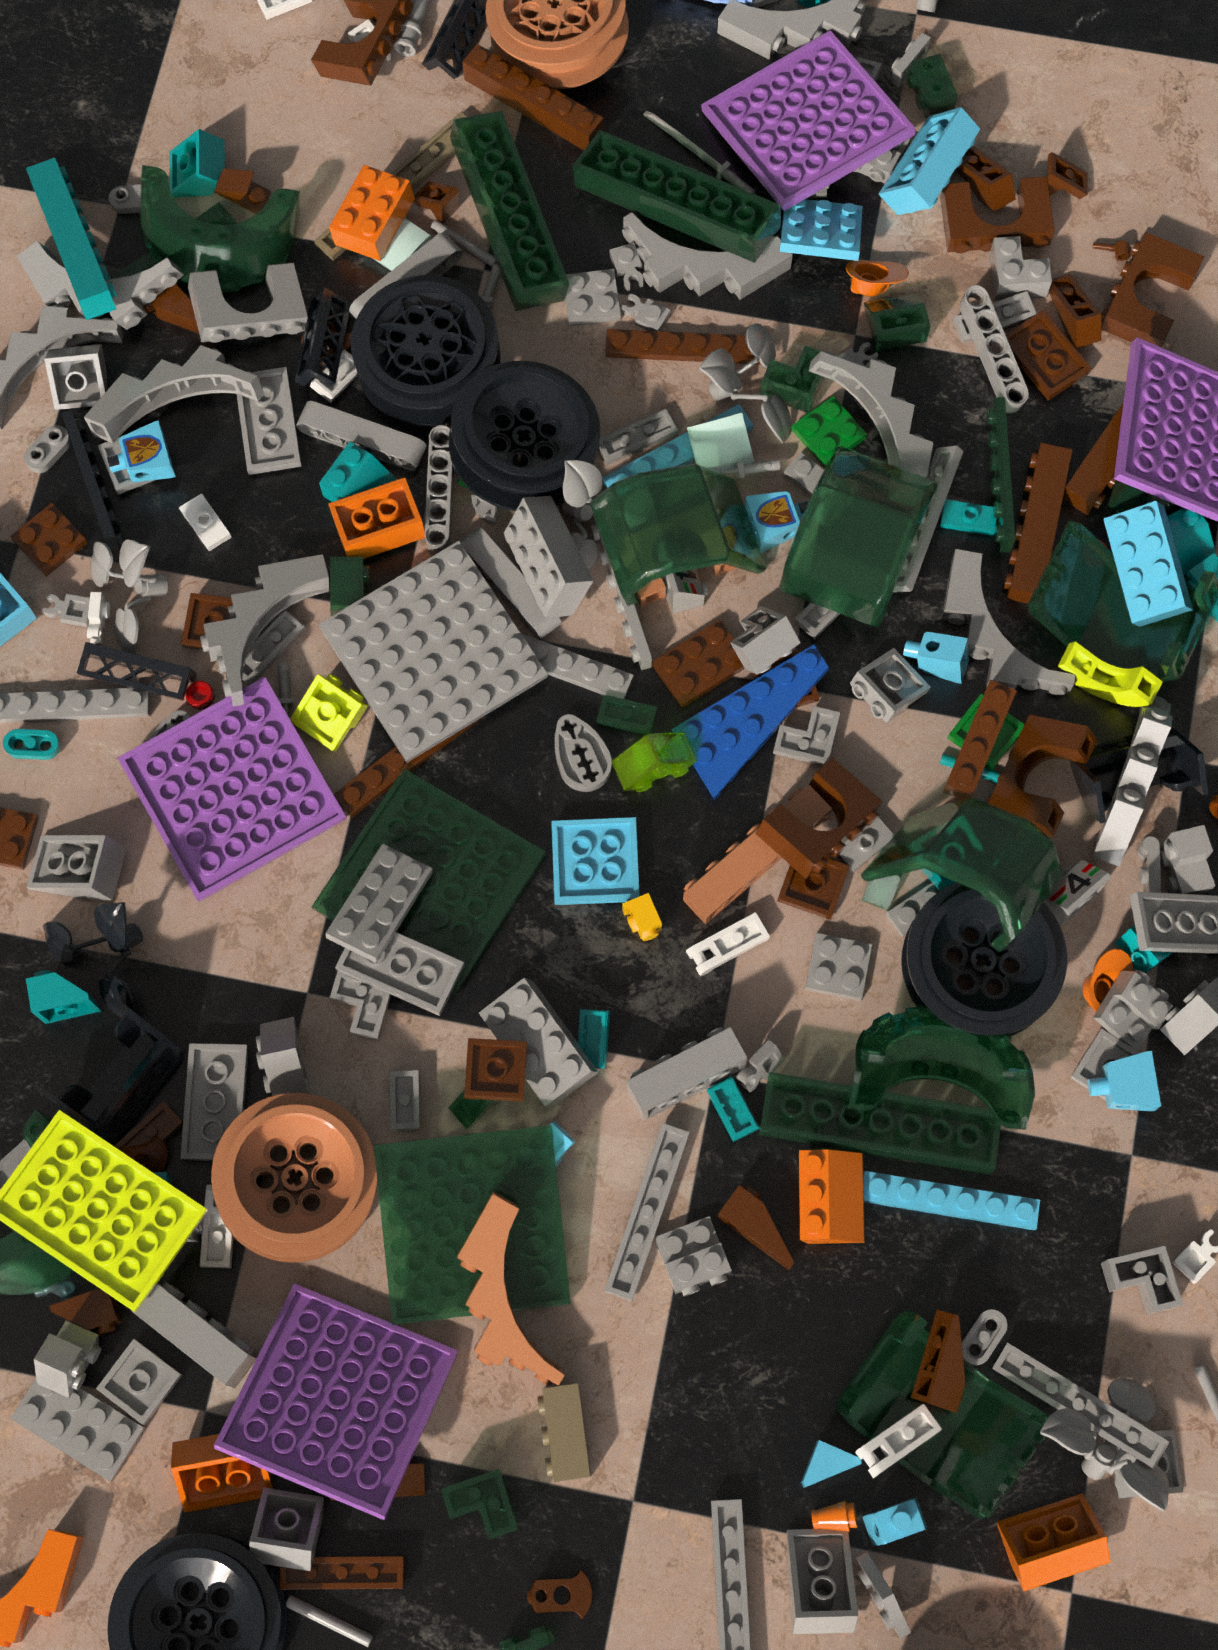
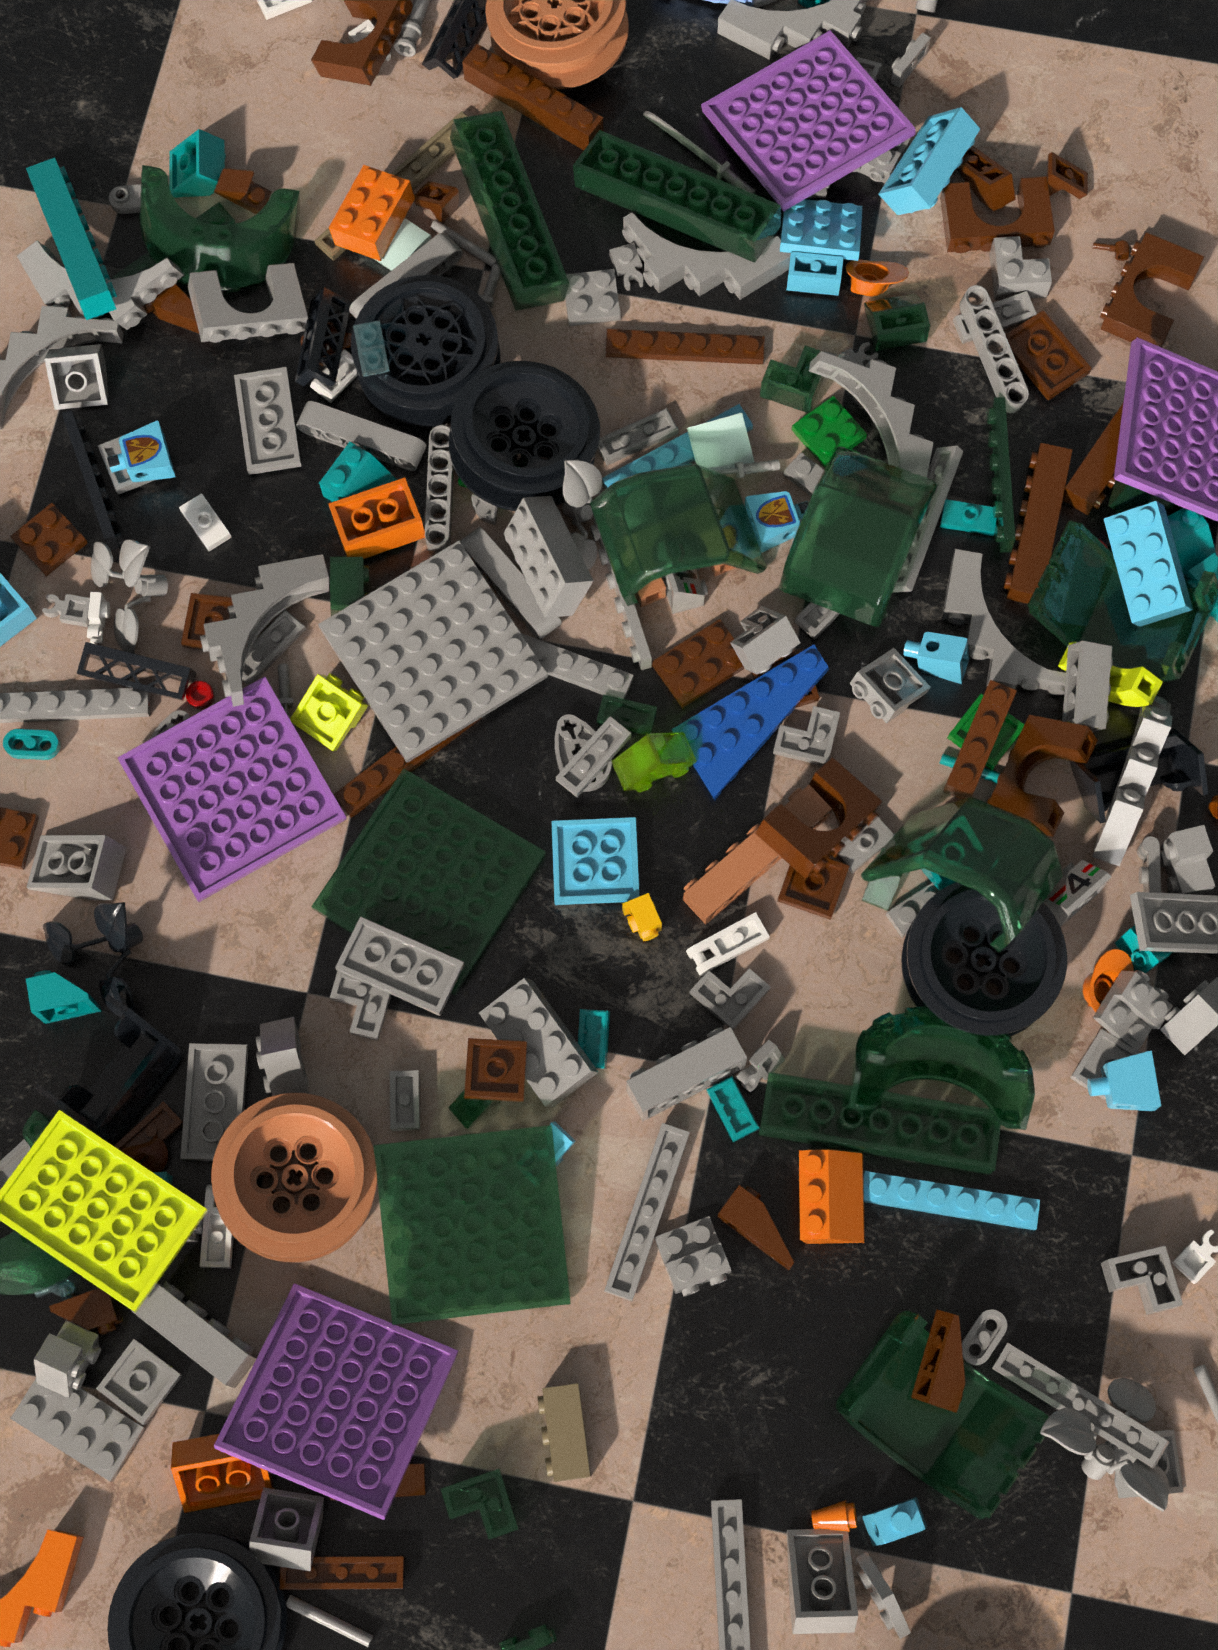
(49, 449): light grey plate -> none
(133, 398): light grey arch -> none
(371, 348): none -> clear light blue slope
(379, 903): light grey plate -> none
(503, 1334): nougat arch -> none
(579, 1595): reddish brown piece -> none
(593, 756): none -> light grey plate
(648, 315): light grey plate -> none
(725, 382): light grey plant -> none
(730, 1004): none -> light grey plate
(815, 273): none -> medium azure brick
(827, 1462): medium azure slope -> none
(838, 966): light grey plate -> none
(899, 1440): white plate -> none
(932, 85): clear green brick -> none
(1054, 1542): orange slope -> none
(1076, 311): reddish brown slope -> none
(1087, 684): none -> light grey brick

